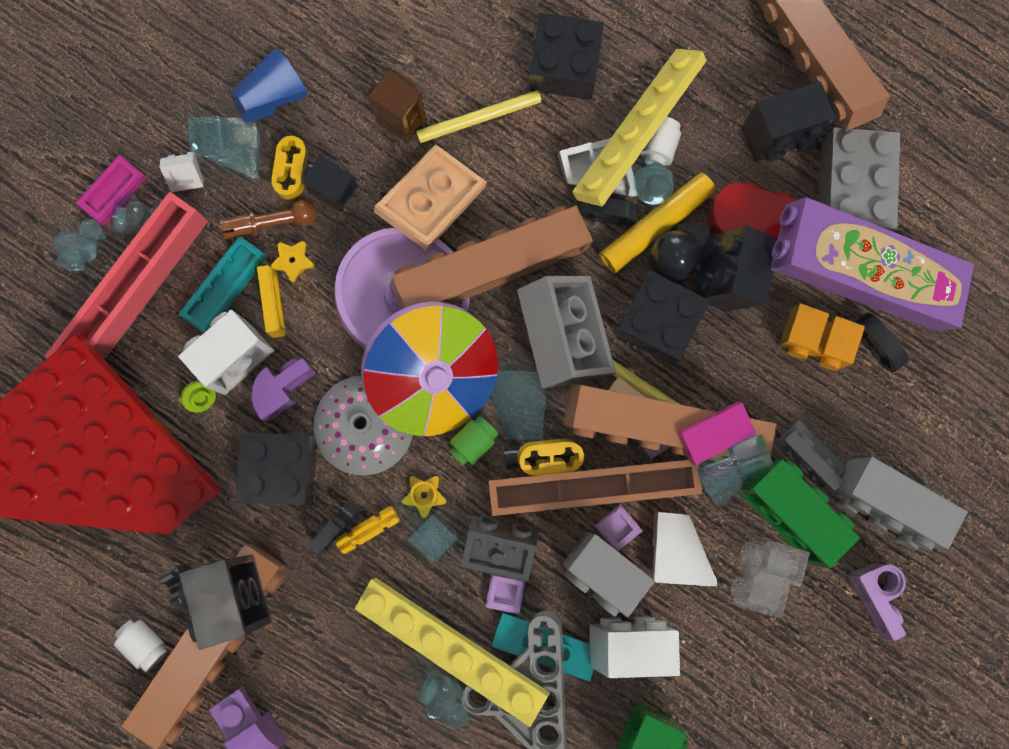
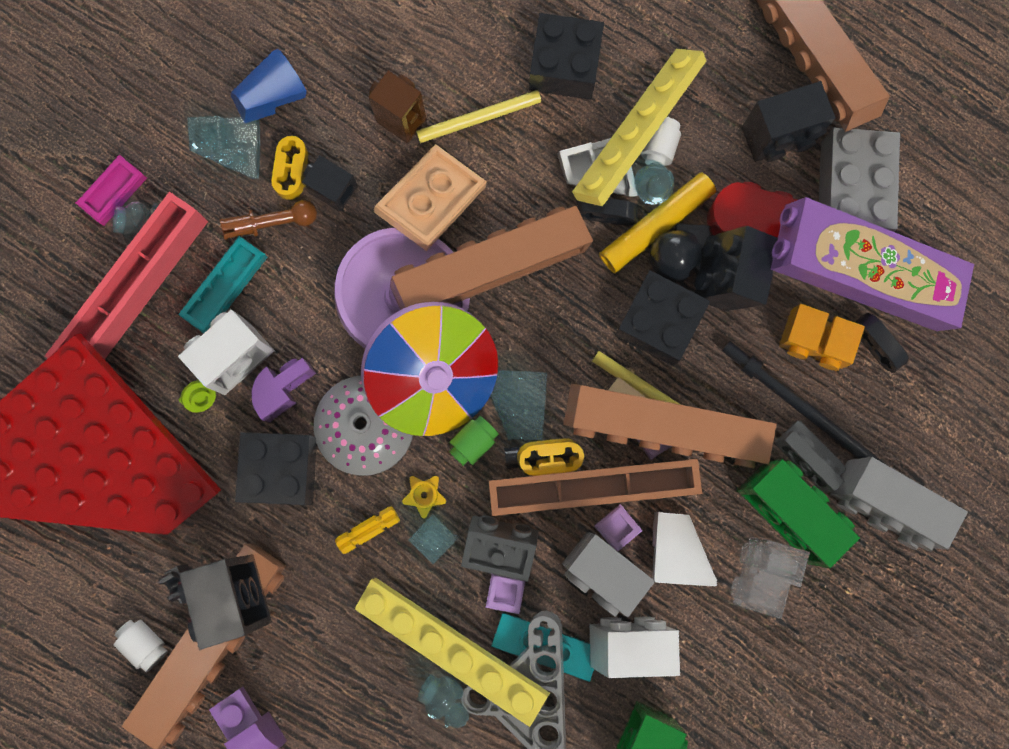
(78, 249): clear light blue animal -> none
(182, 172): white tile -> none
(271, 301): yellow tile -> none
(301, 261): yellow plate -> none
(326, 533): black plate -> none
(565, 330): light grey brick -> none
(716, 433): dark pink tile -> none
(733, 473): clear light blue slope -> none
(754, 368): none -> black bar
(876, 600): lavender plate -> none

